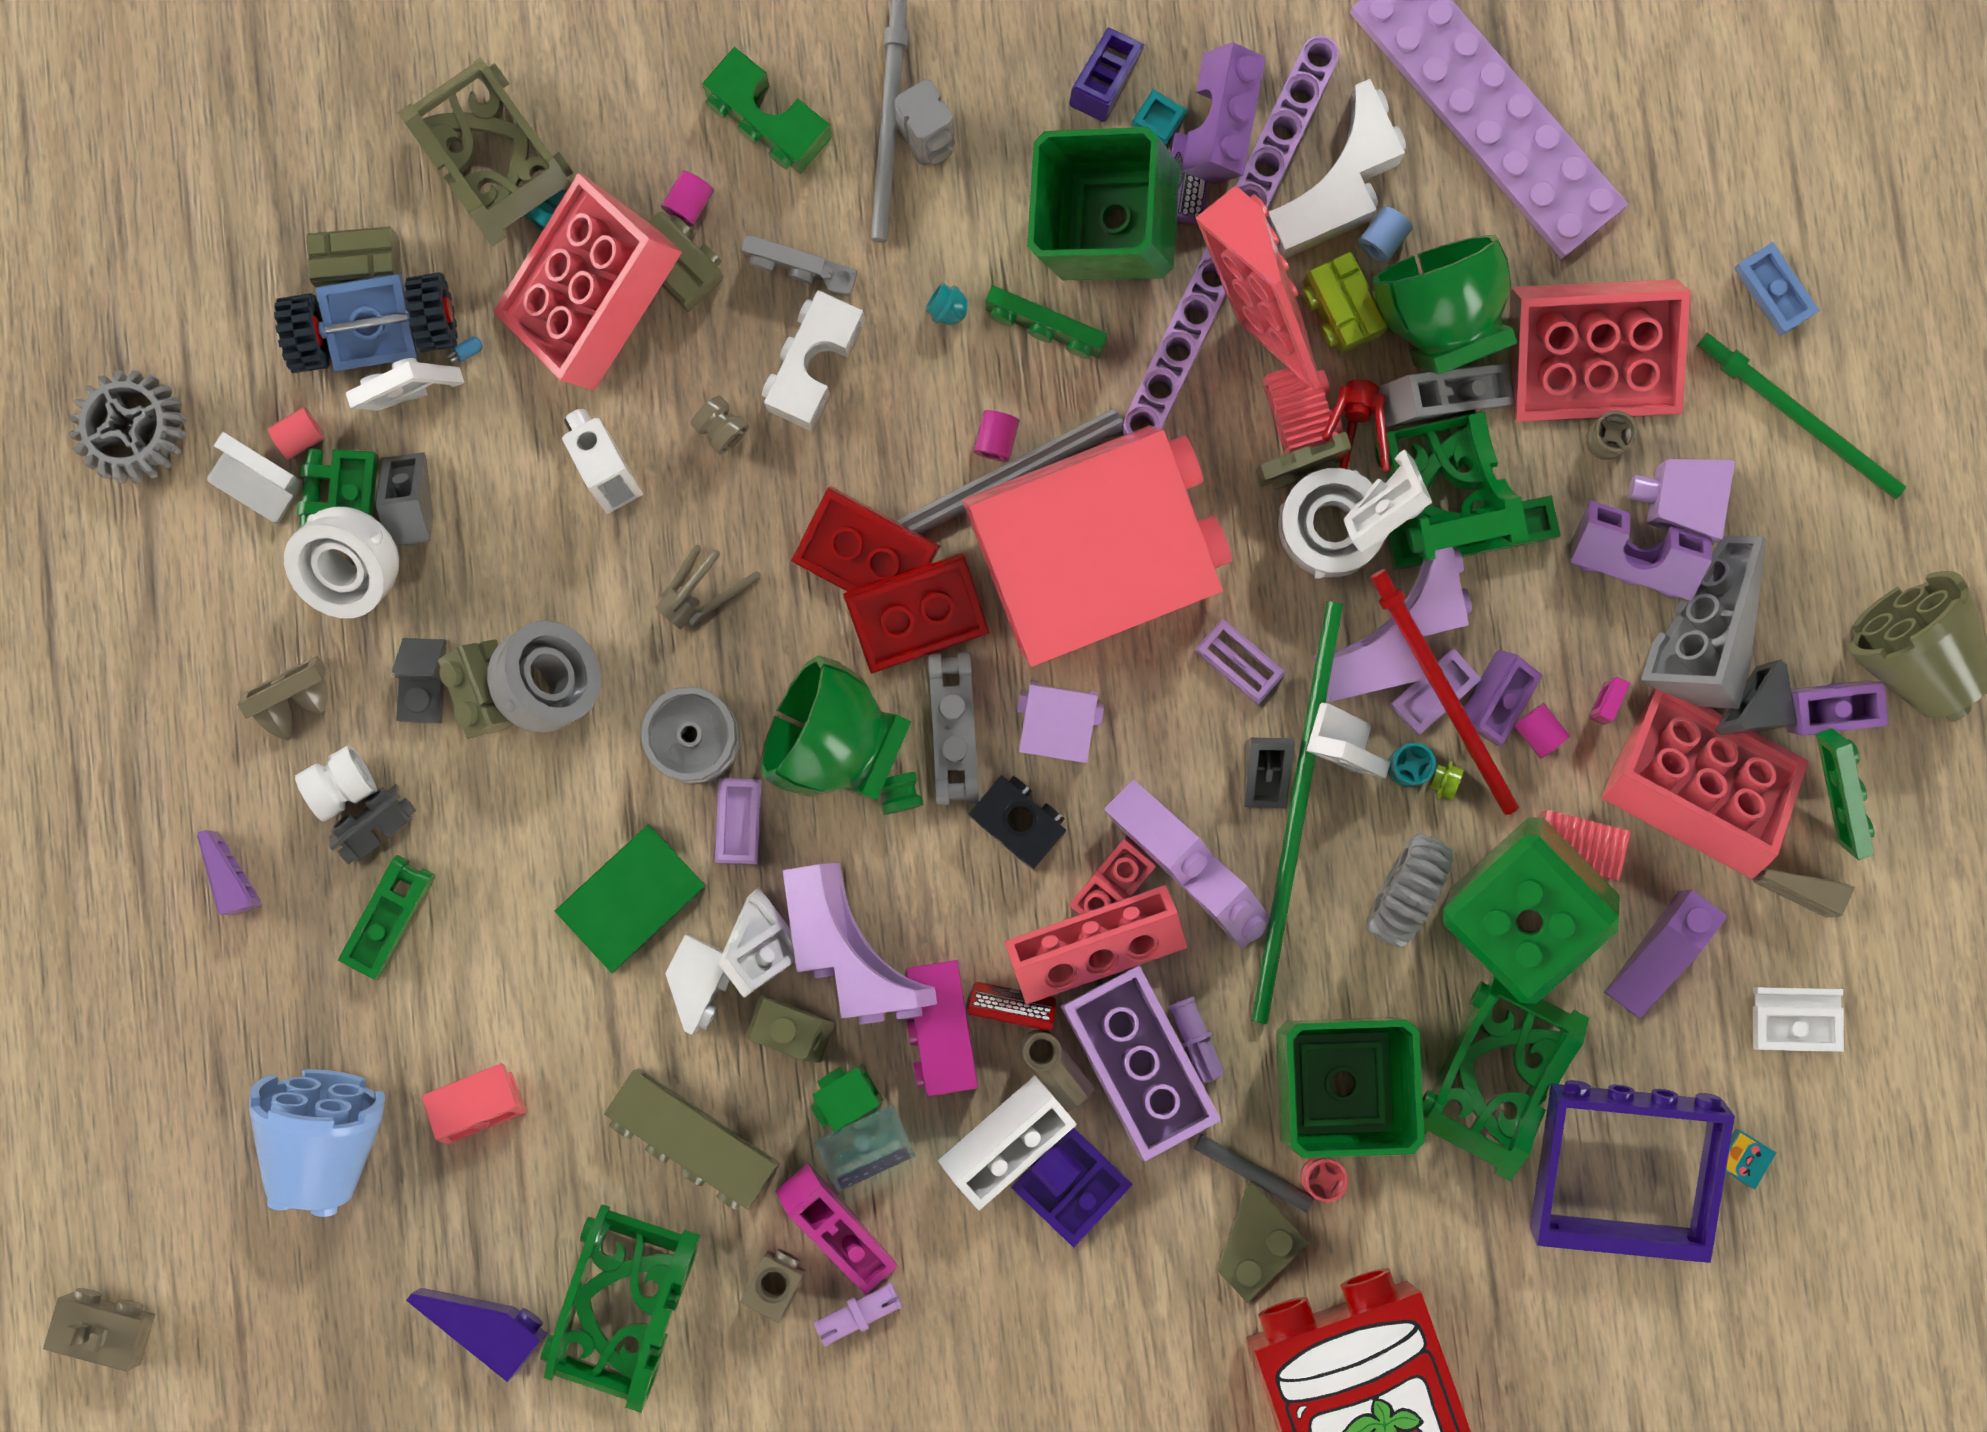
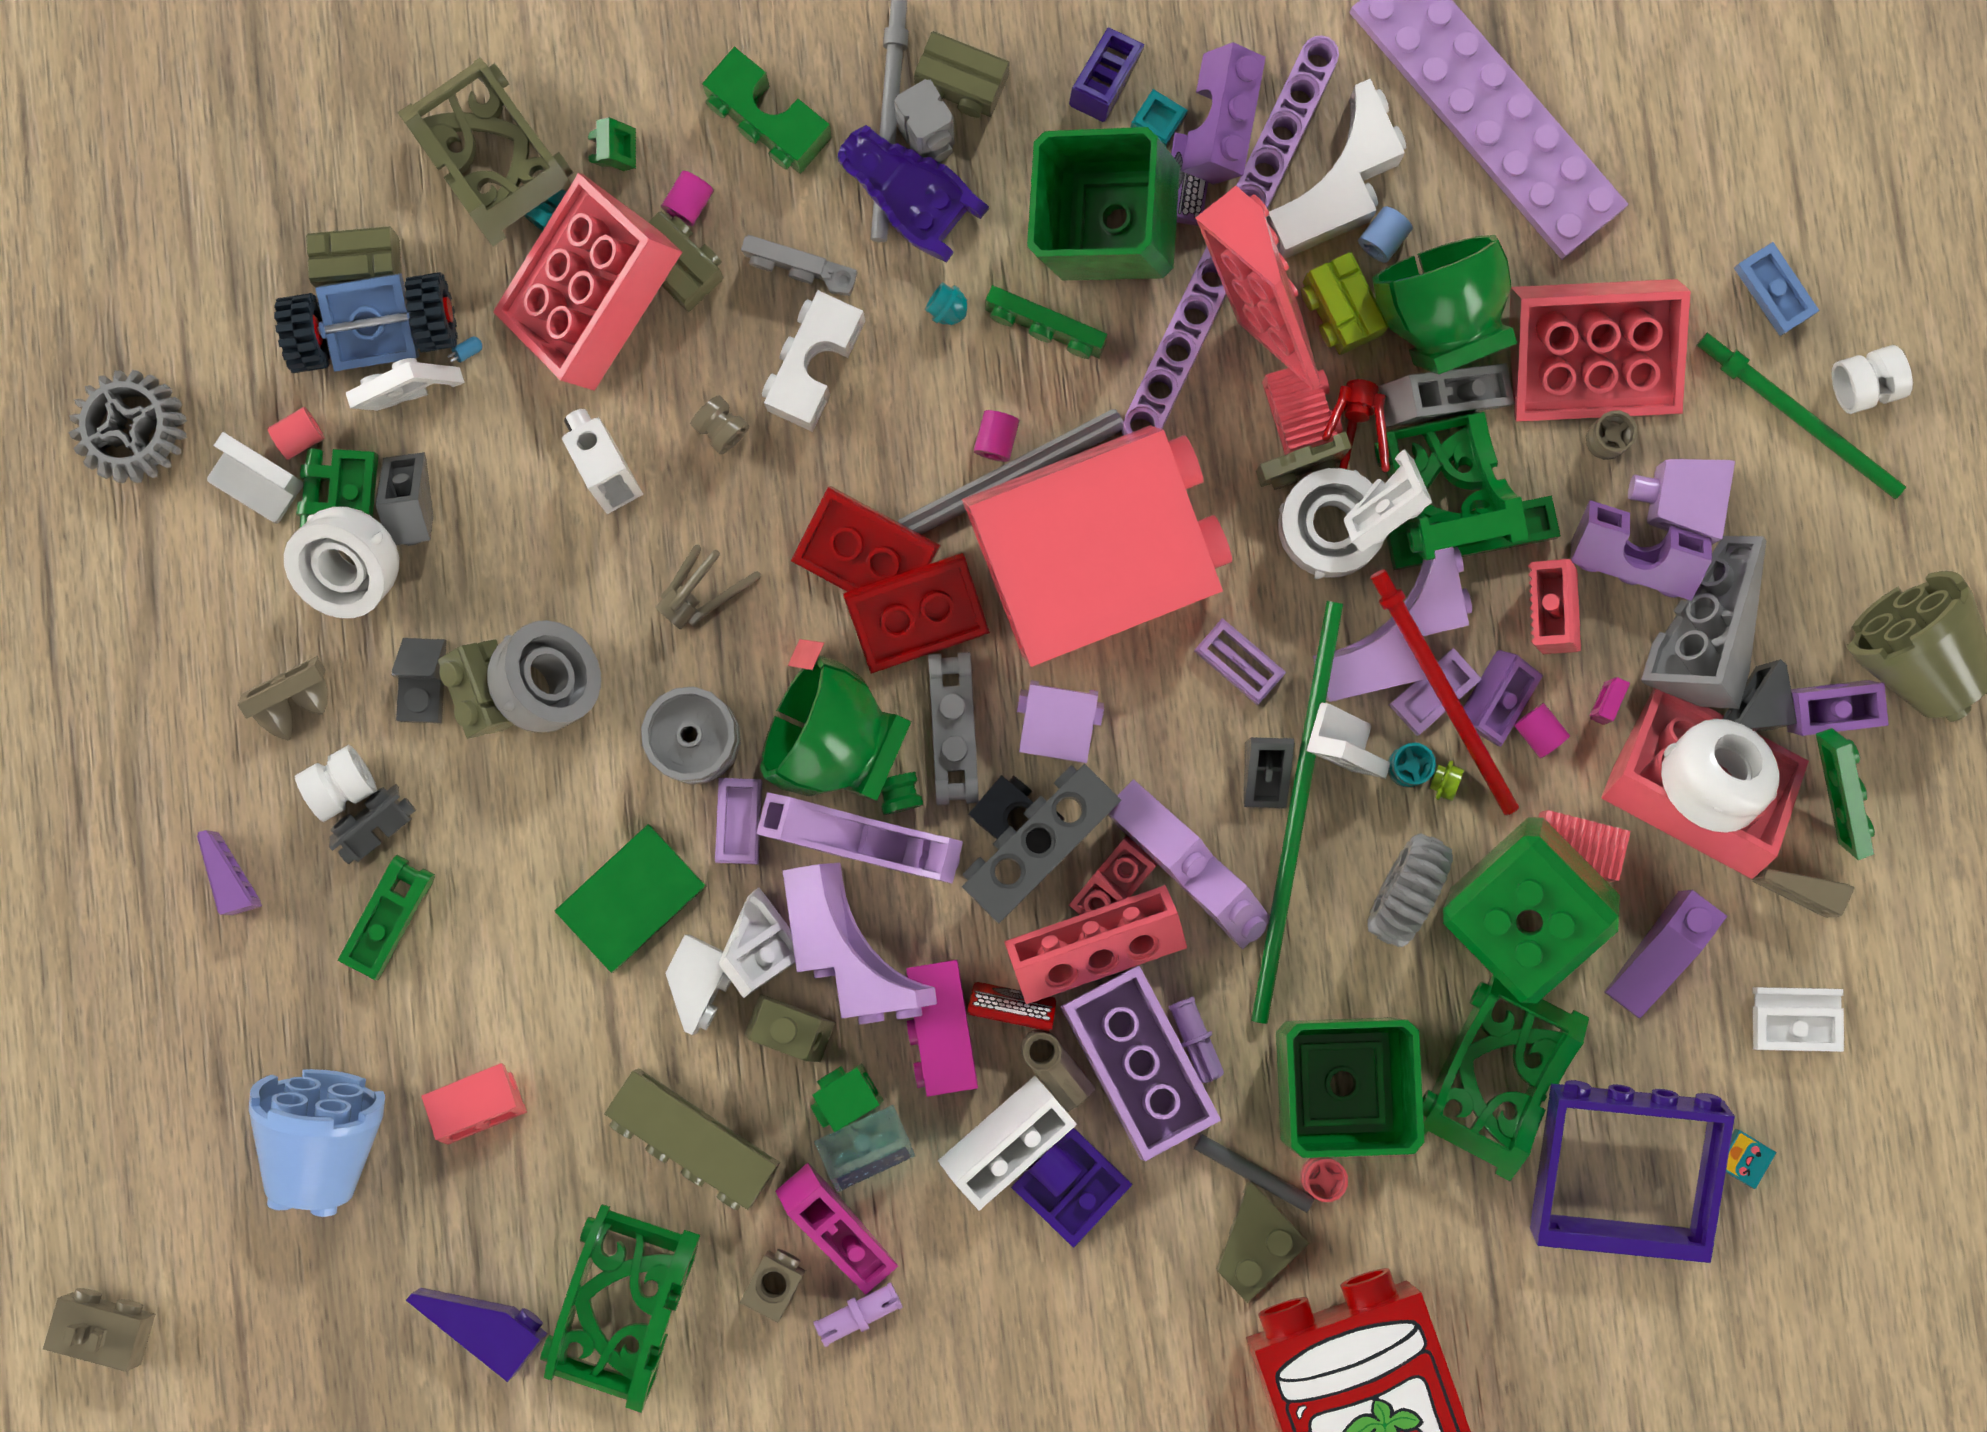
(613, 144): none -> green tile
(806, 654): none -> coral sticker
(859, 838): none -> lavender arch
(912, 190): none -> dark purple animal
(963, 74): none -> olive brick
(1095, 803): none -> dark grey brick
(1555, 606): none -> coral brick
(1705, 790): none -> white piece
(1878, 377): none -> white wheel

